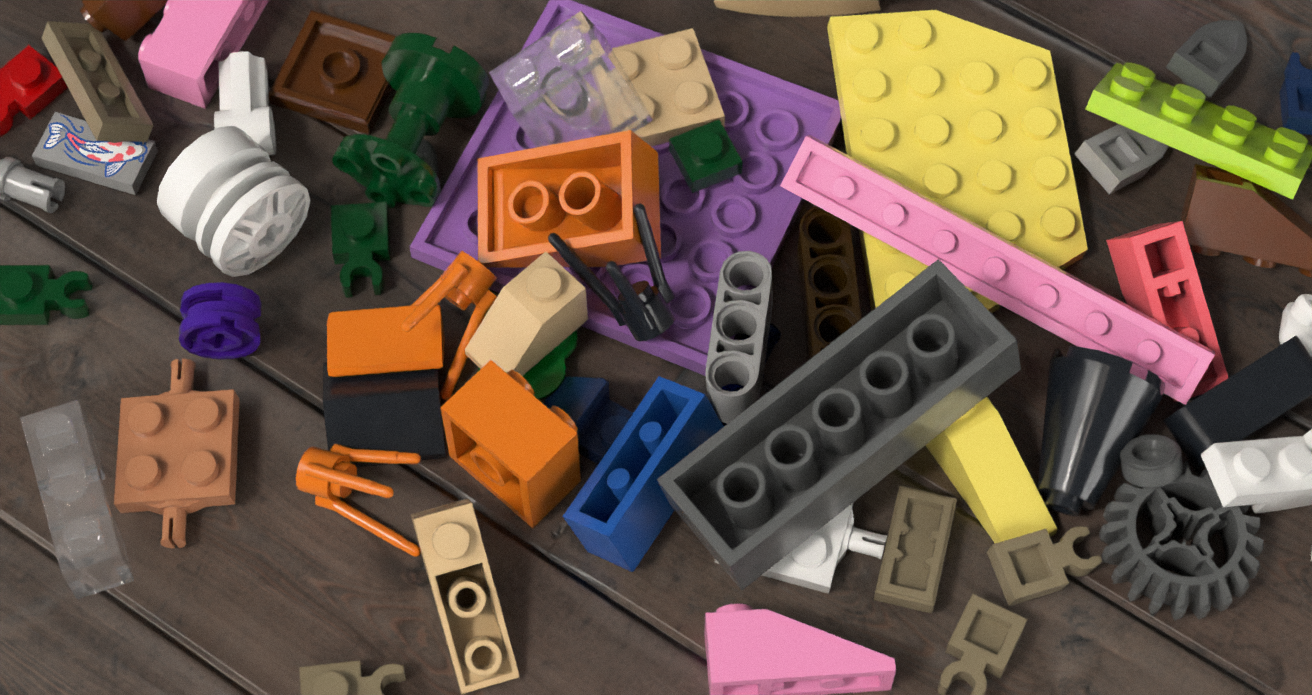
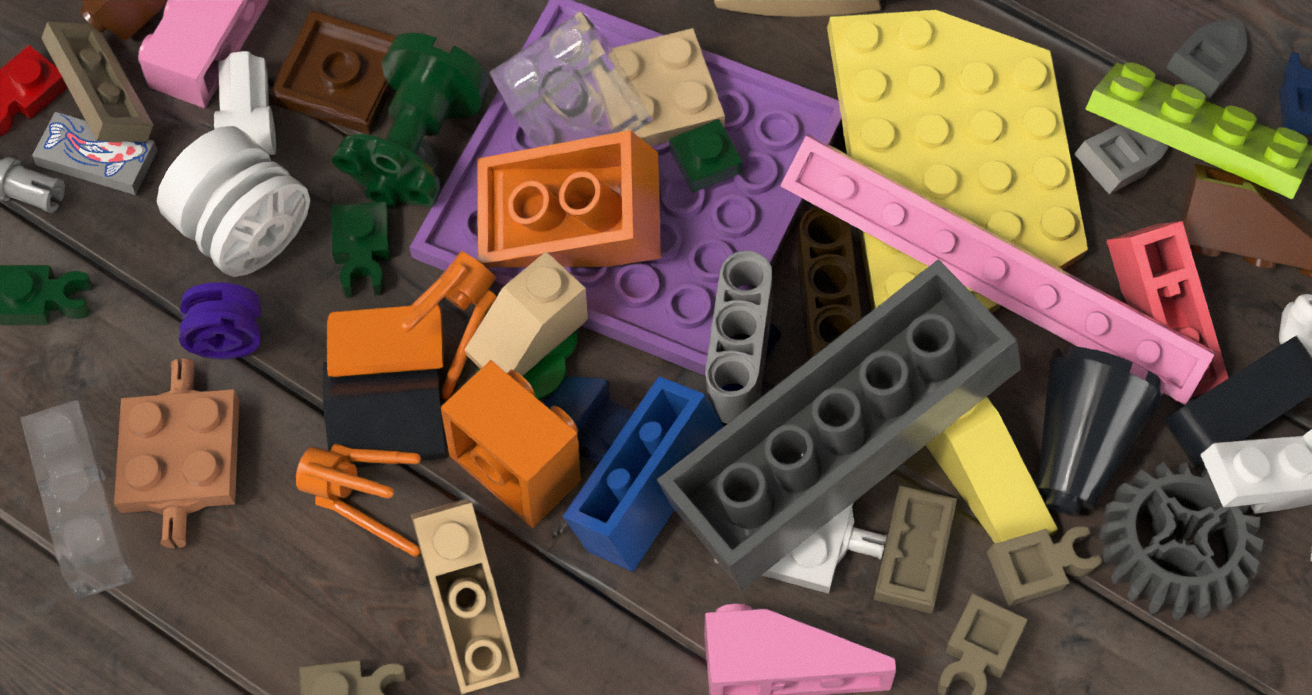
(638, 305): black plant -> none
(1151, 461): dark grey tile -> none

